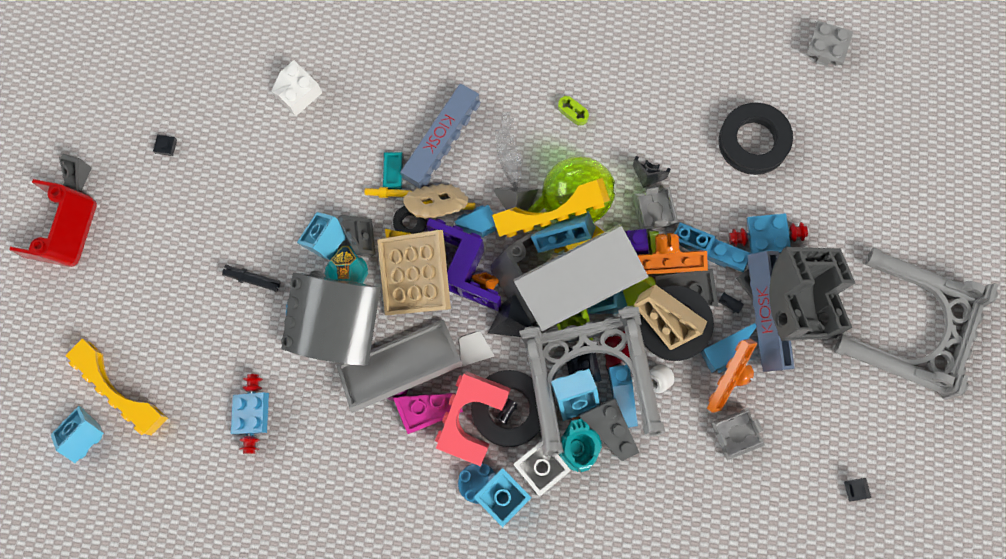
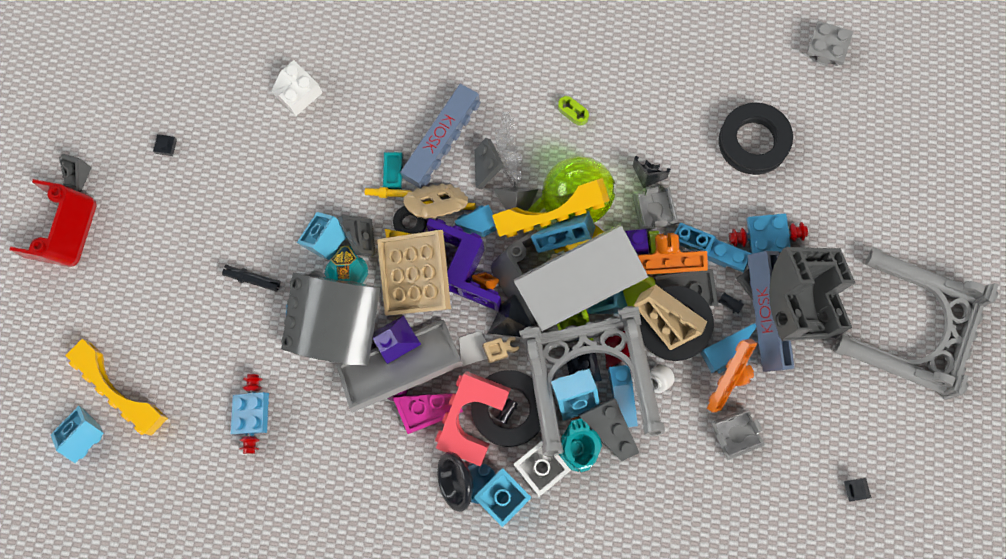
(395, 339): none -> dark purple slope
(455, 481): none -> black piece
(486, 163): none -> dark grey wing
(497, 350): none -> tan plate

